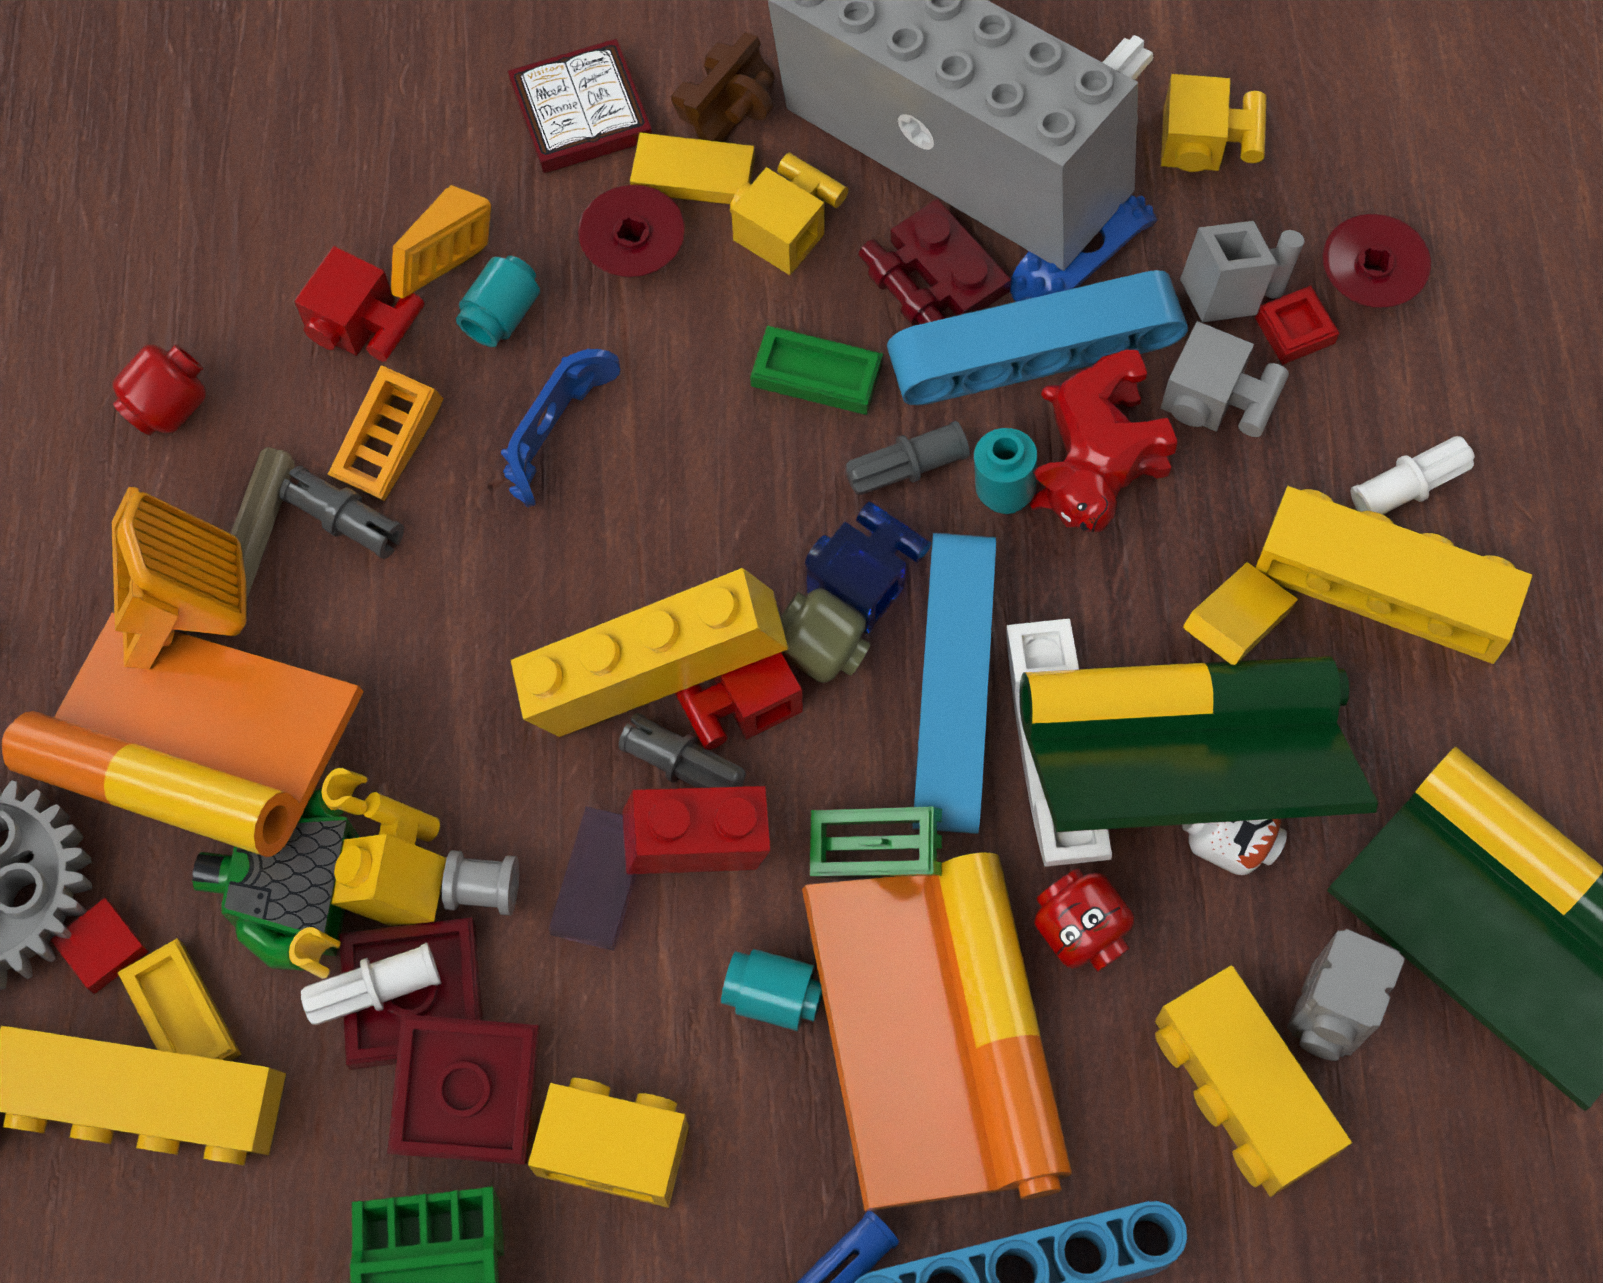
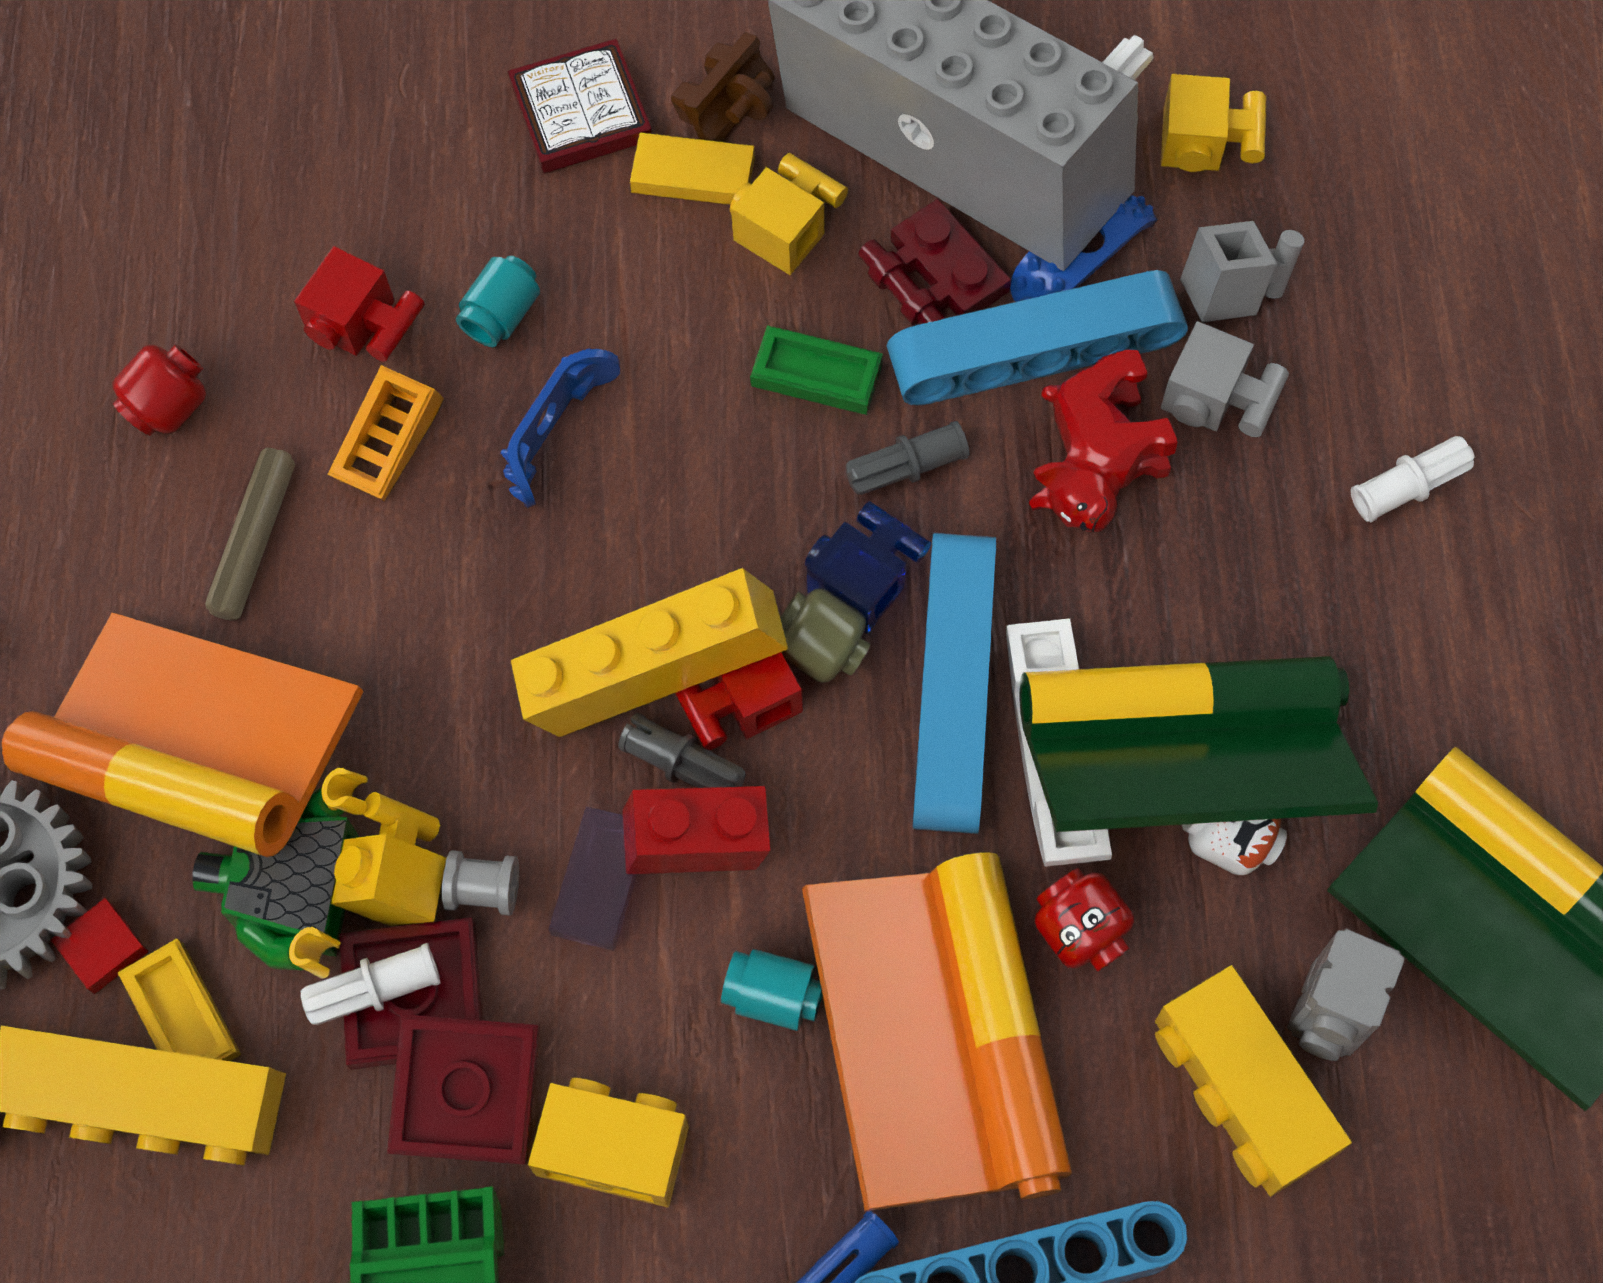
(172, 577): light orange piece -> none
(341, 512): dark grey pin -> none
(440, 240): light orange slope -> none
(637, 212): dark red piece -> none
(926, 842): tile -> none
(1005, 470): teal brick -> none
(1240, 613): yellow tile -> none
(1296, 325): red tile -> none
(1381, 243): dark red piece -> none
(1394, 574): yellow brick -> none

